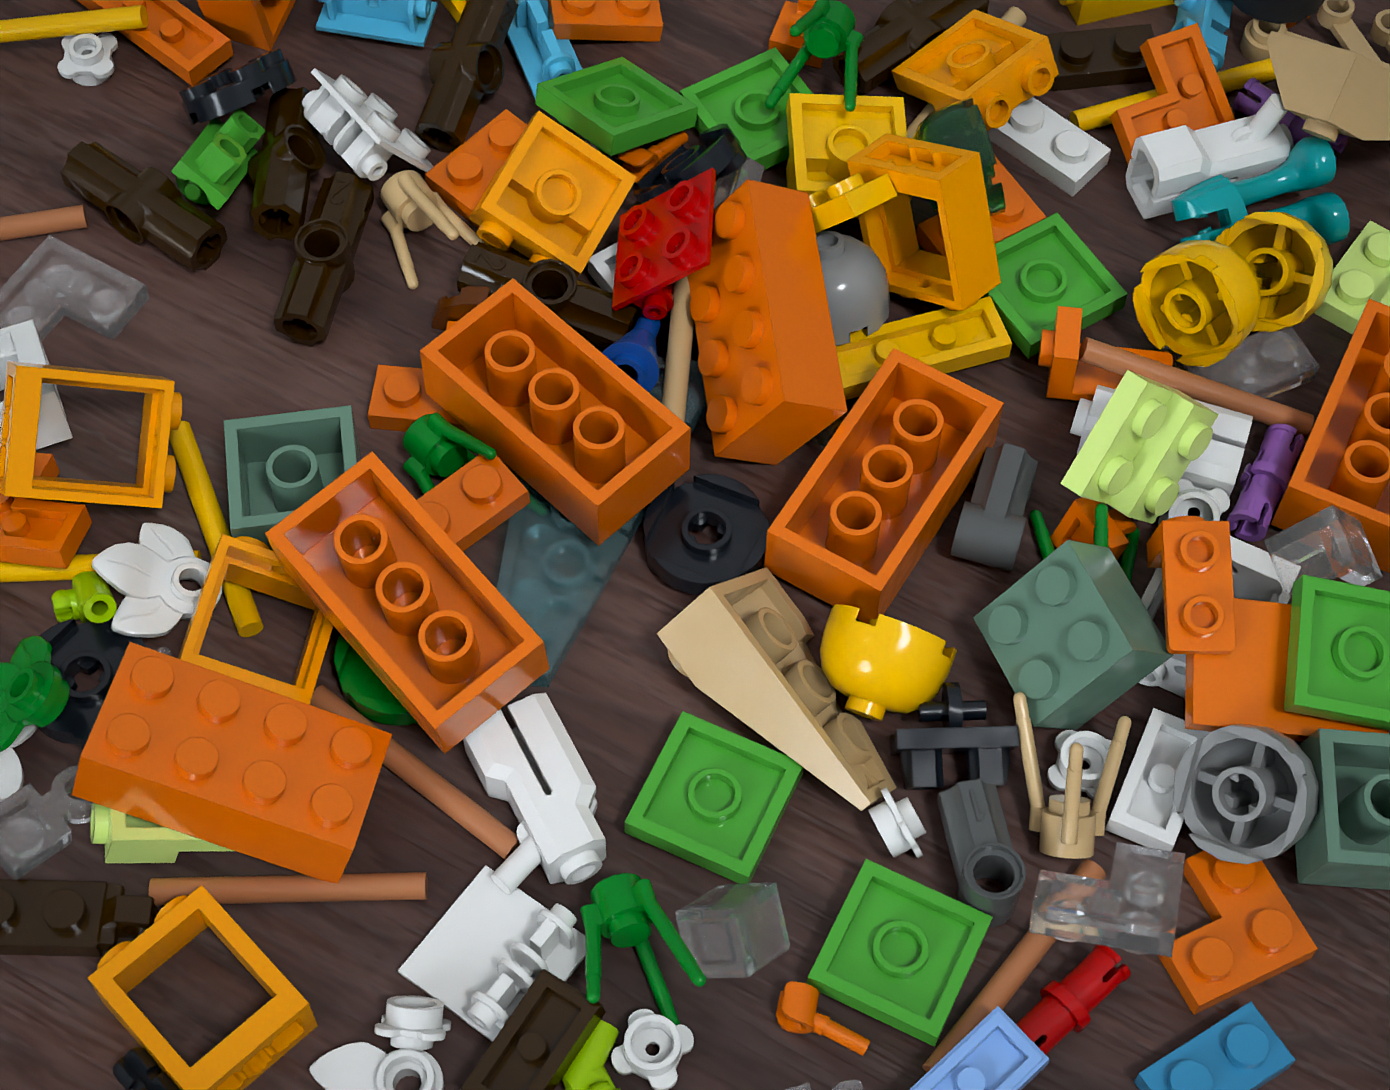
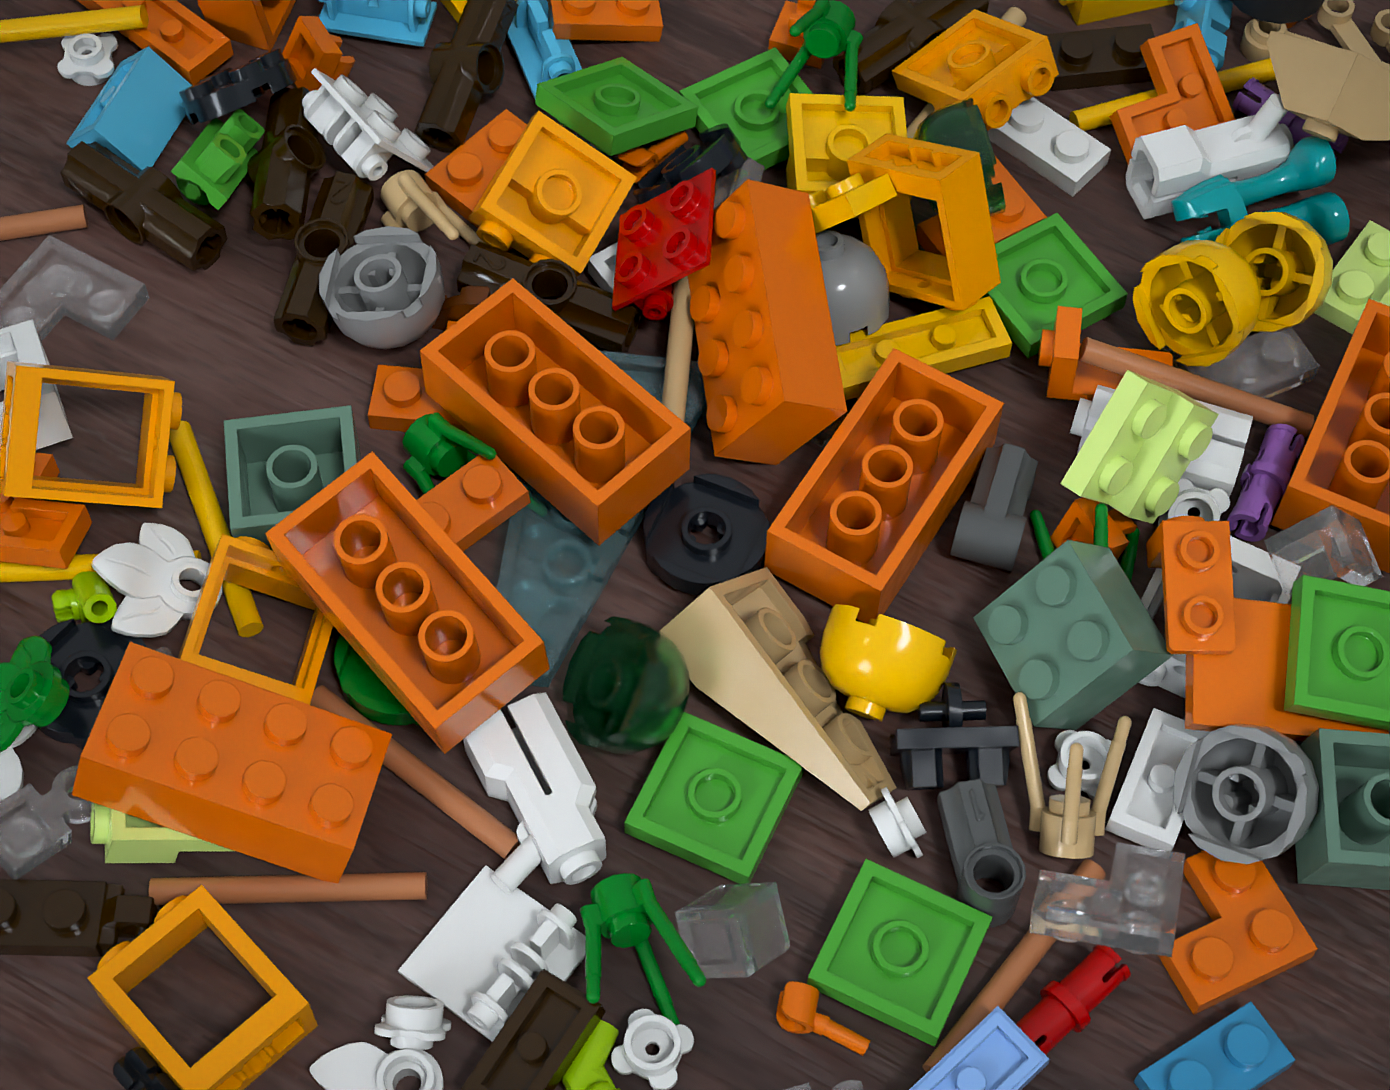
(135, 110): none -> medium azure panel
(313, 47): none -> orange tile
(383, 288): none -> light grey cylinder
(626, 687): none -> clear green cylinder
(637, 352): blue cone -> none

